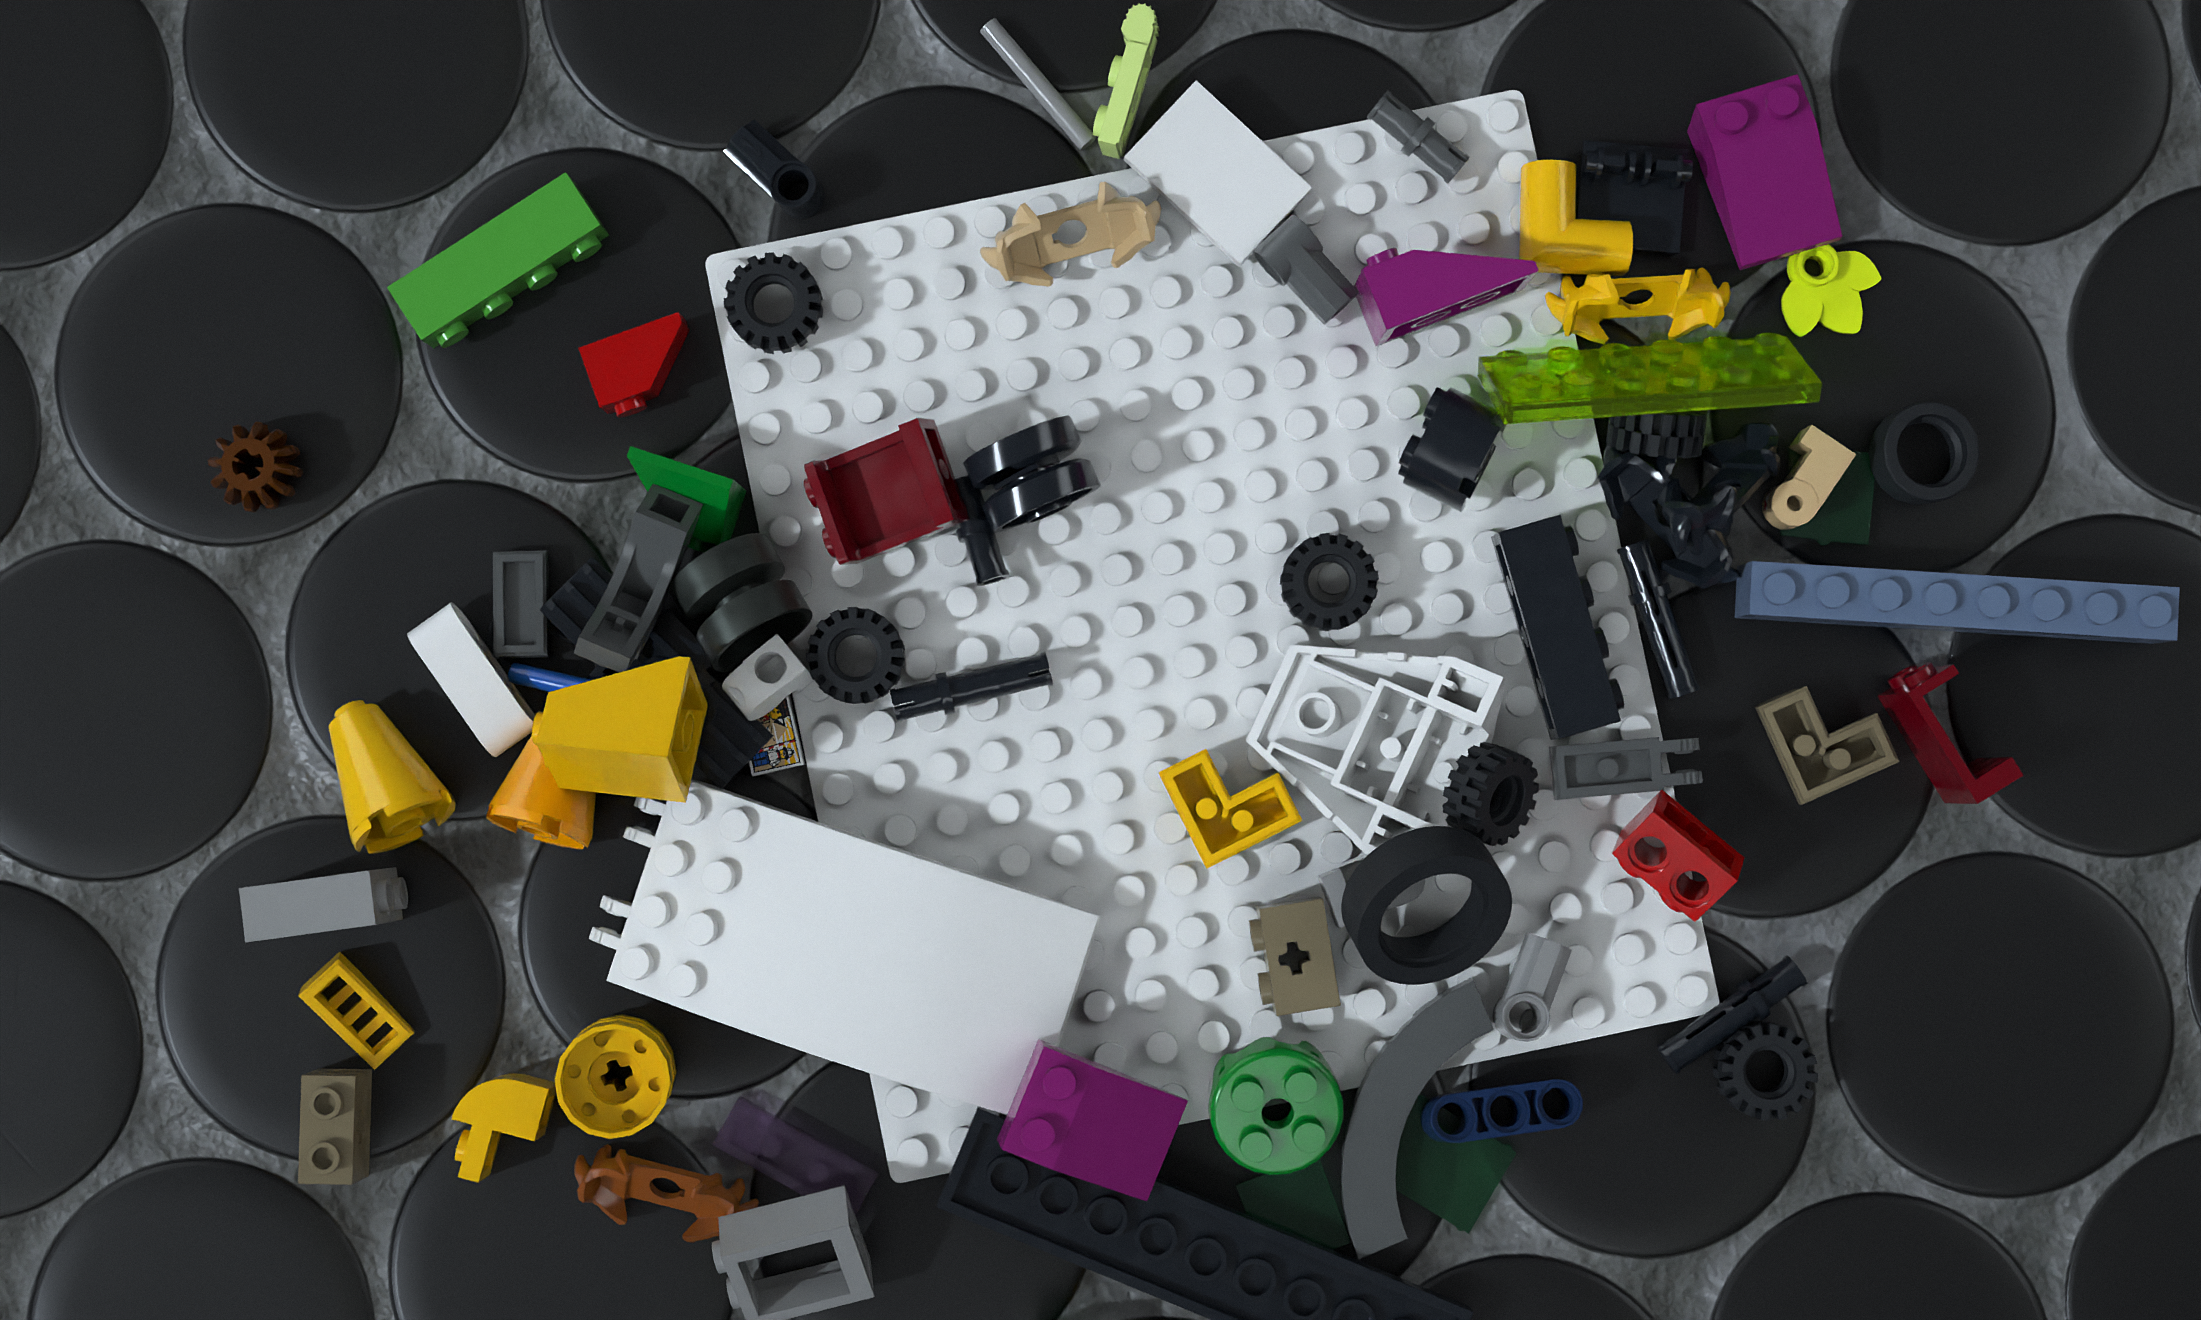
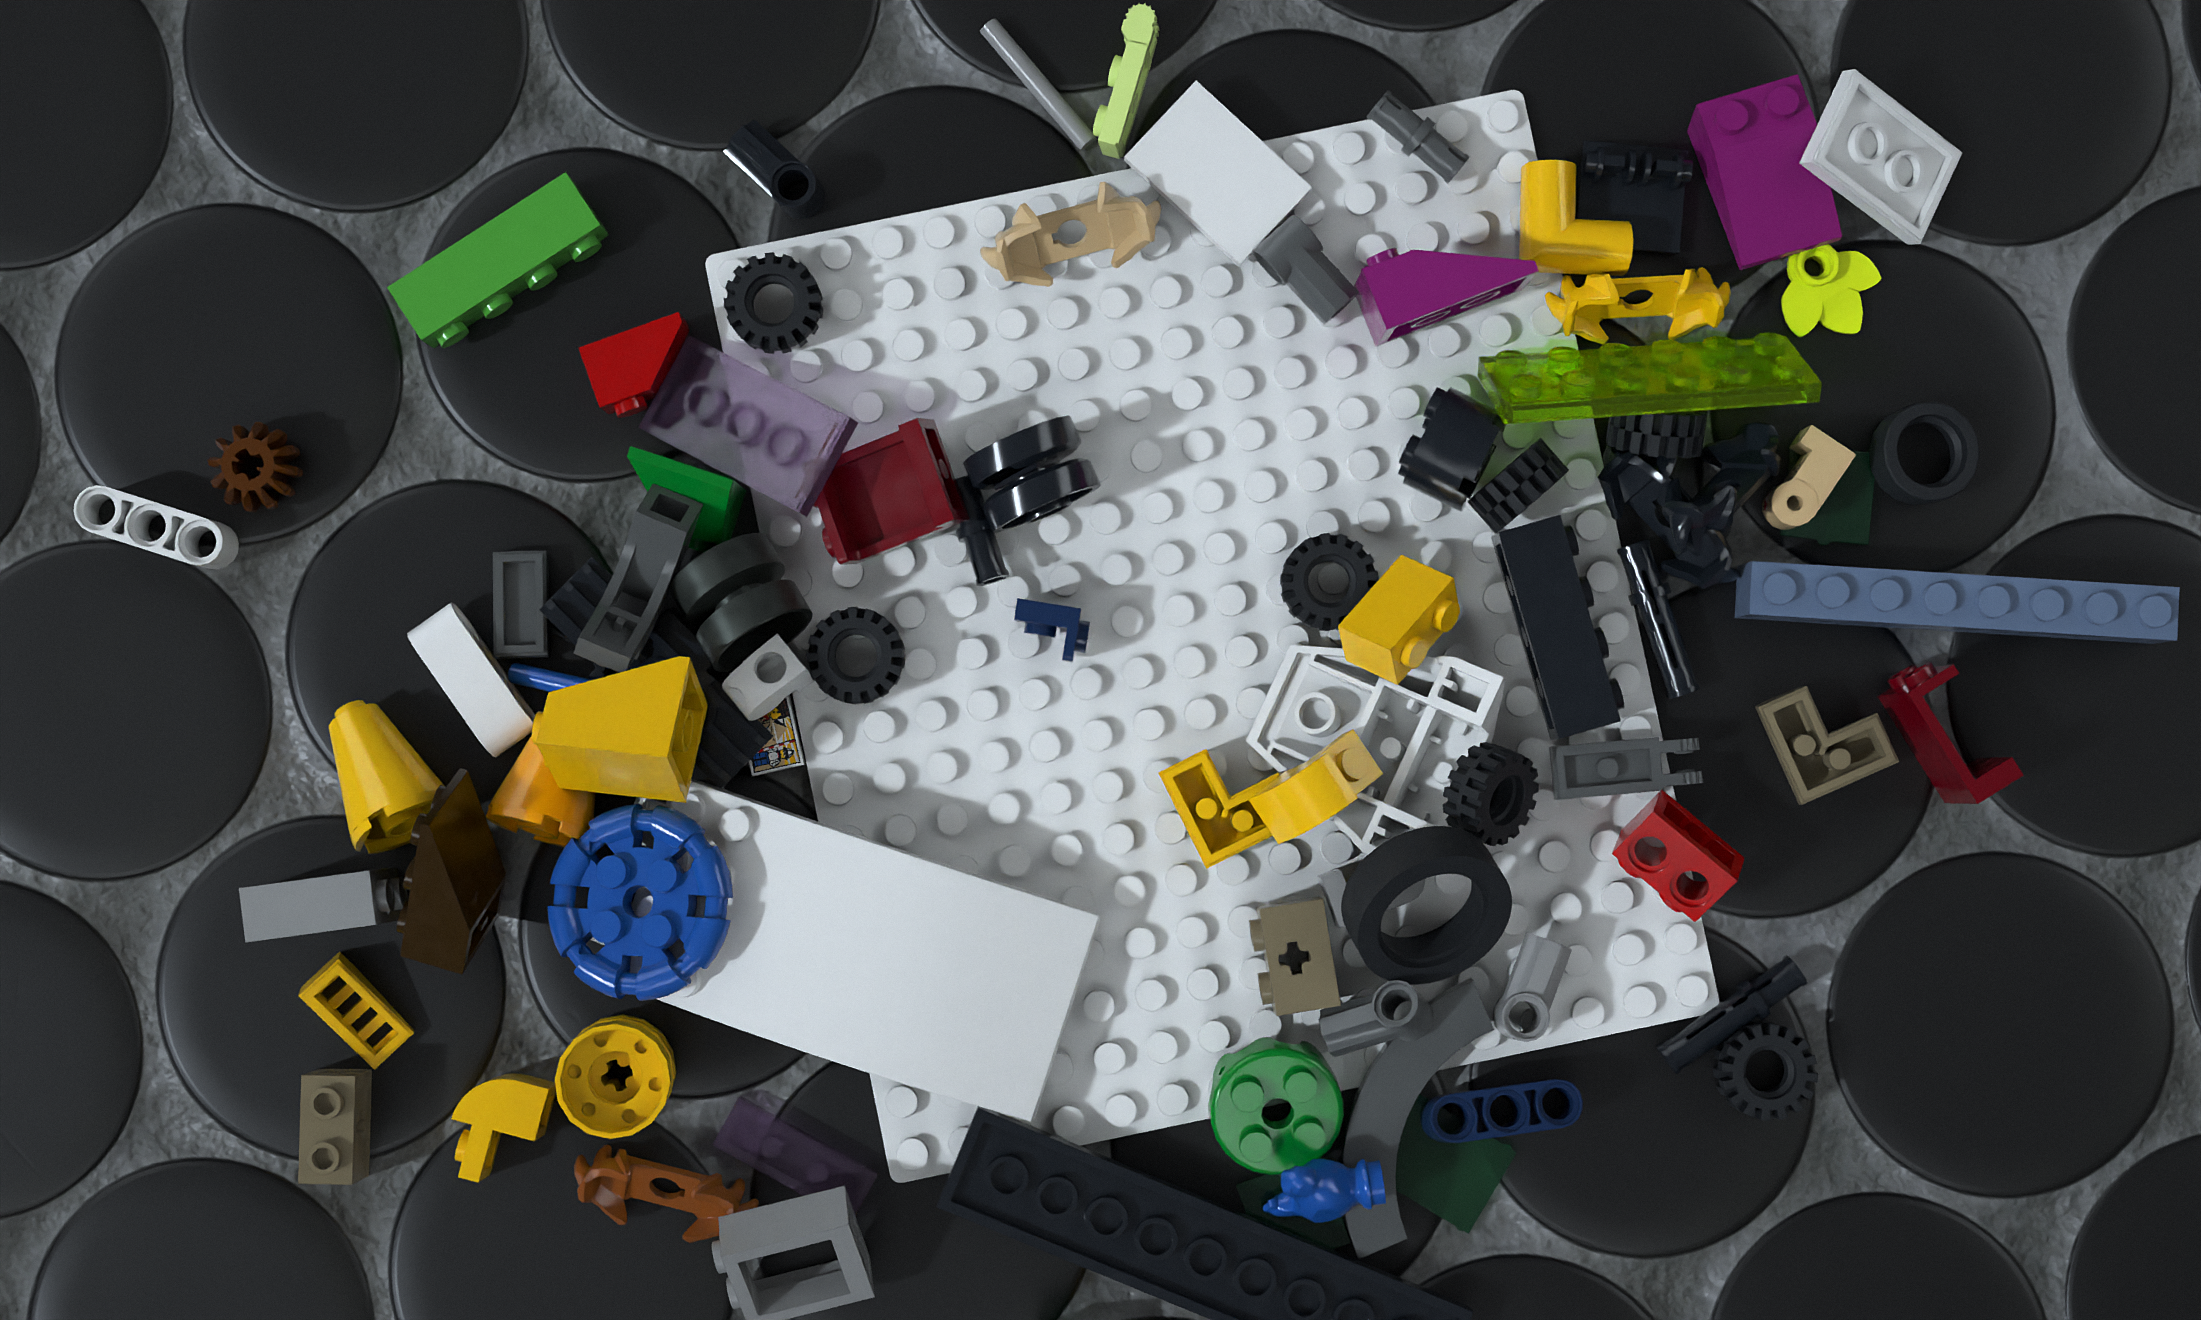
(132, 525): none -> white beam
(451, 881): none -> dark brown slope
(610, 899): none -> blue plate
(748, 425): none -> clear purple tile
(970, 687): black pin -> none
(1045, 618): none -> dark blue bracket
(1091, 1121): magenta slope -> none
(1316, 788): none -> yellow brick
(1327, 1190): none -> blue animal
(1371, 1019): none -> dark grey piece
(1399, 619): none -> yellow brick
(1518, 485): none -> black tyre
(1881, 157): none -> white tile

